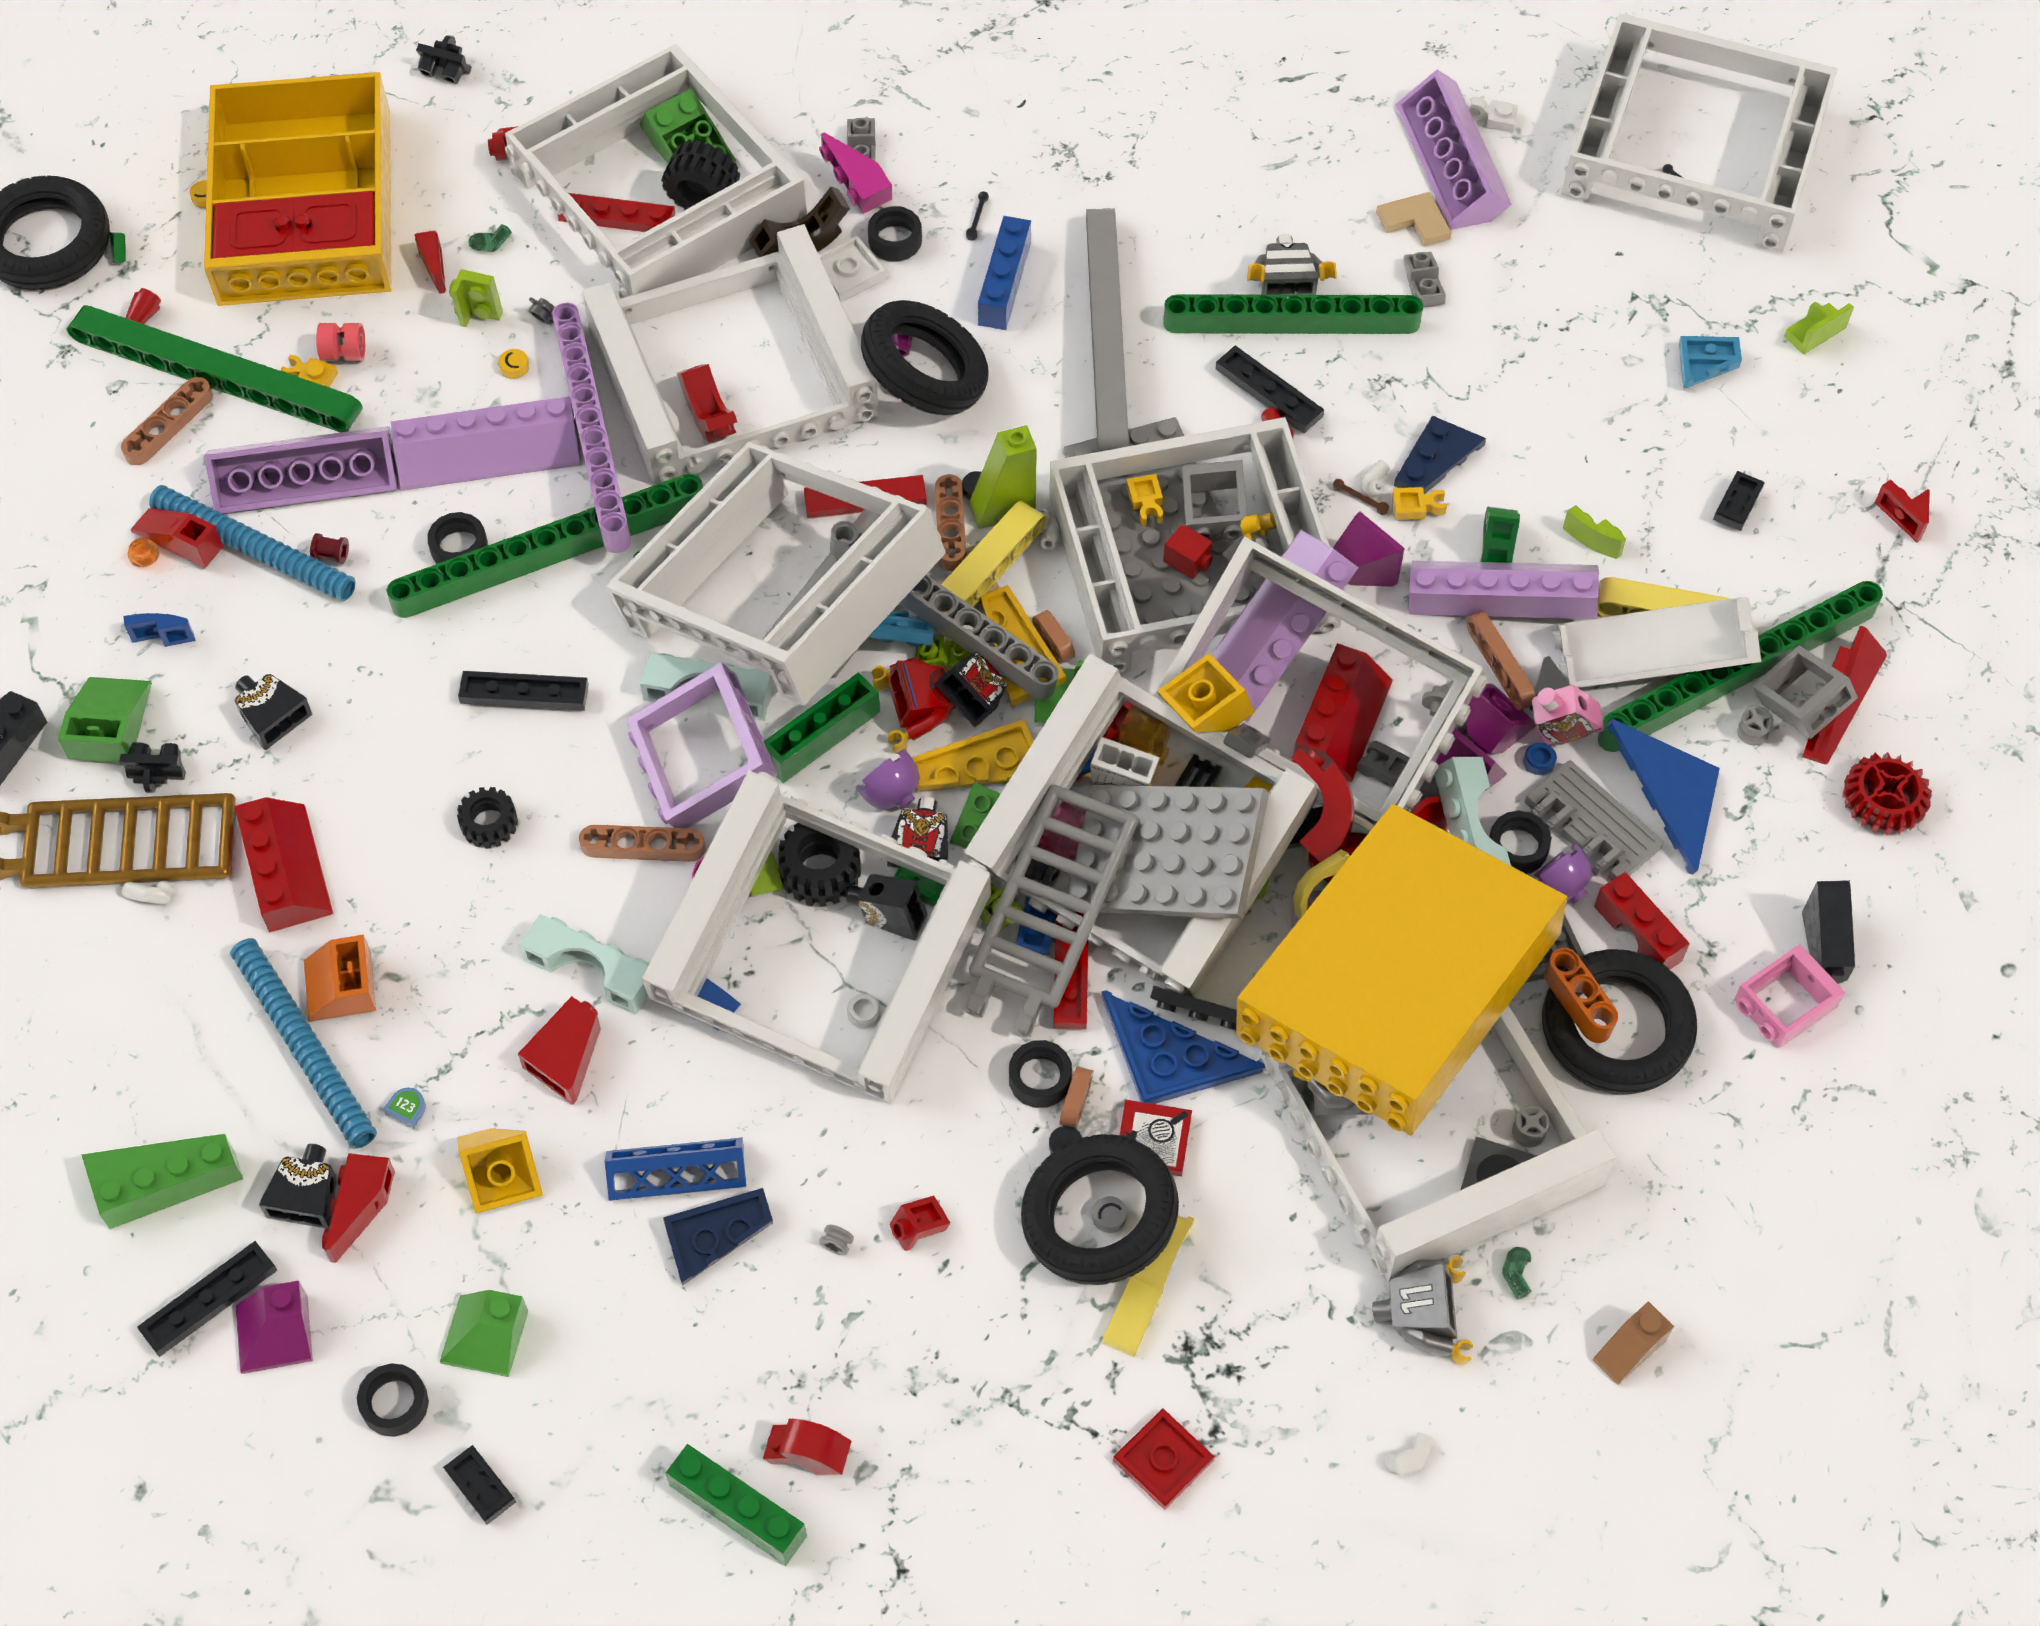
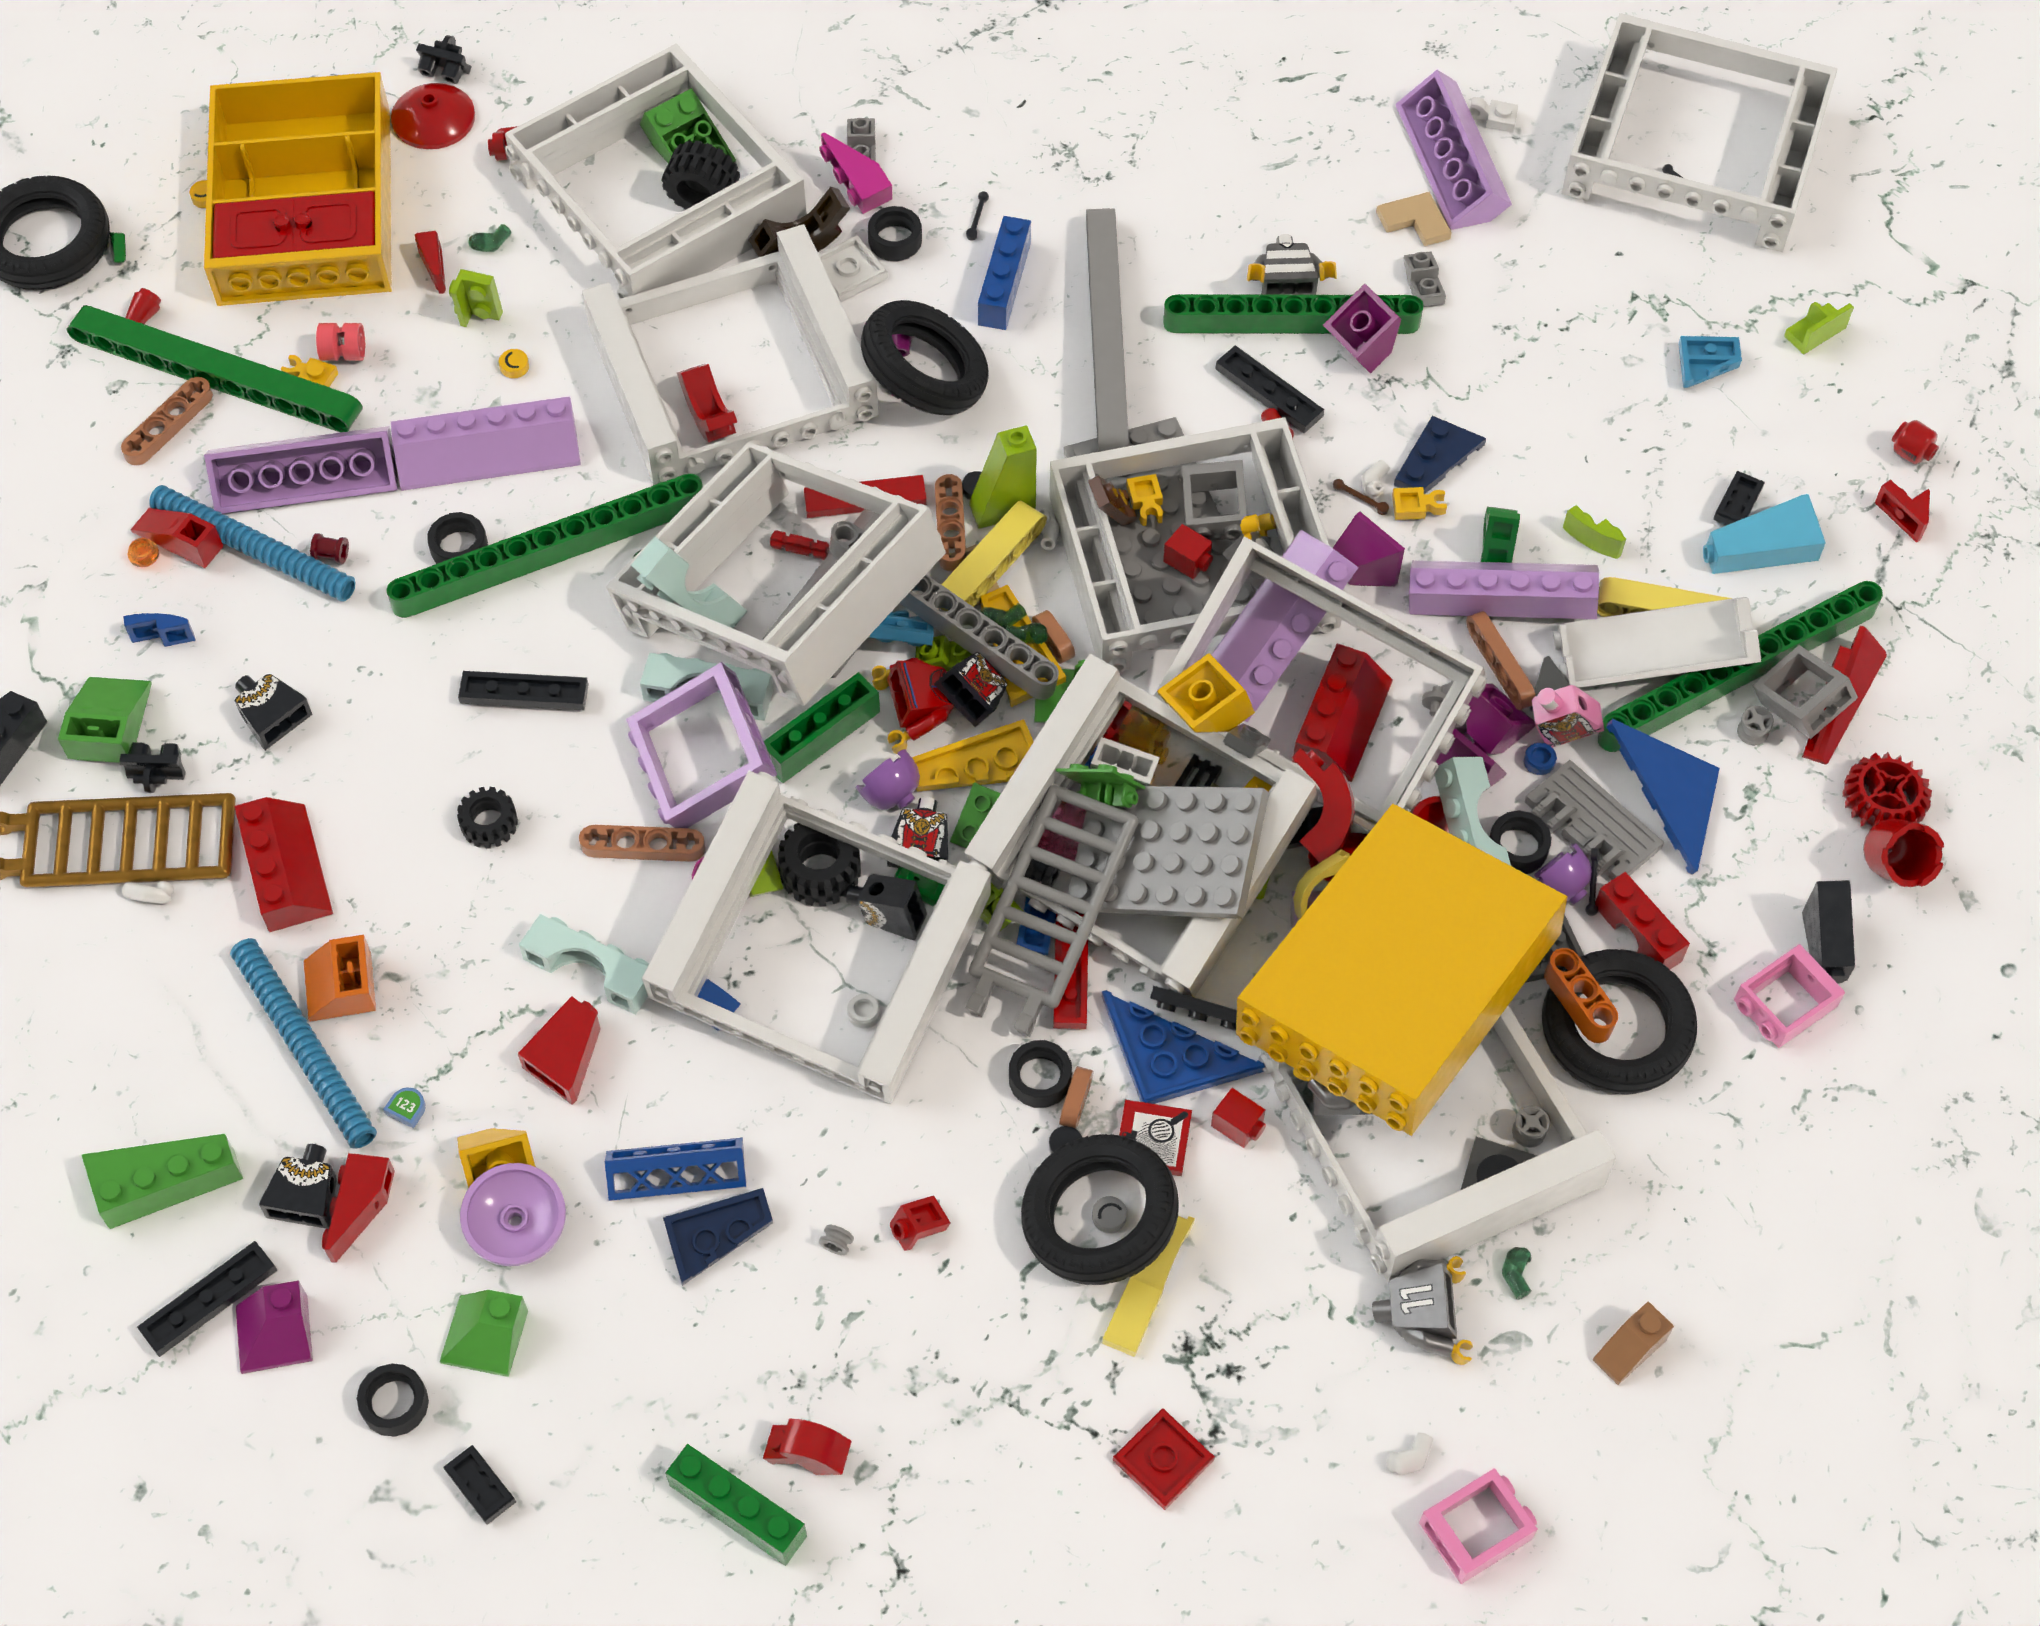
(433, 116): none -> red dish
(507, 1193): none -> lavender dish
(541, 309): dark grey plate -> none
(591, 428): lavender beam -> none
(622, 213): red plate -> none
(667, 571): none -> light aqua arch
(799, 544): none -> red axle
(1003, 617): none -> clear green arm
(1029, 633): none -> clear green arm
(1104, 784): none -> bright green hinge
(1112, 500): none -> reddish brown plate
(1239, 1118): none -> red brick
(1365, 327): none -> magenta slope
(1392, 769): dark grey plate -> none
(1451, 1547): none -> bright pink window
(1591, 909): none -> black hinge
(1767, 539): none -> medium azure slope
(1904, 852): none -> red cylinder
(1915, 442): none -> red head

